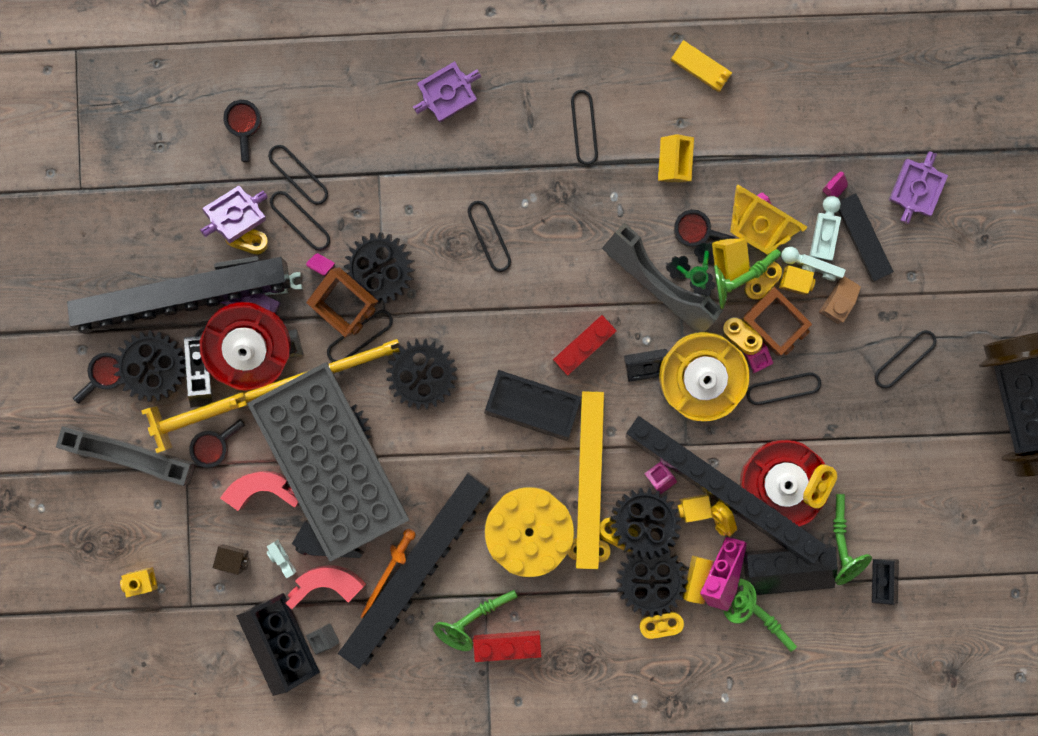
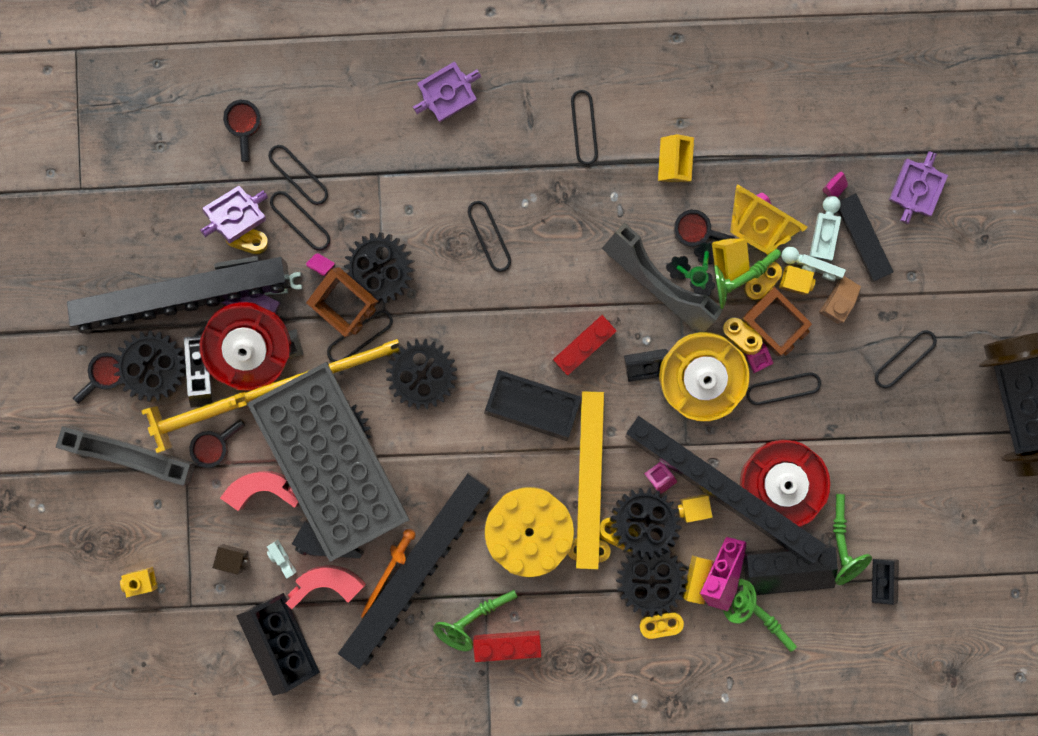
(322, 639): dark grey slope -> none
(701, 66): yellow hinge -> none
(723, 519): yellow plate -> none
(820, 486): yellow plate -> none

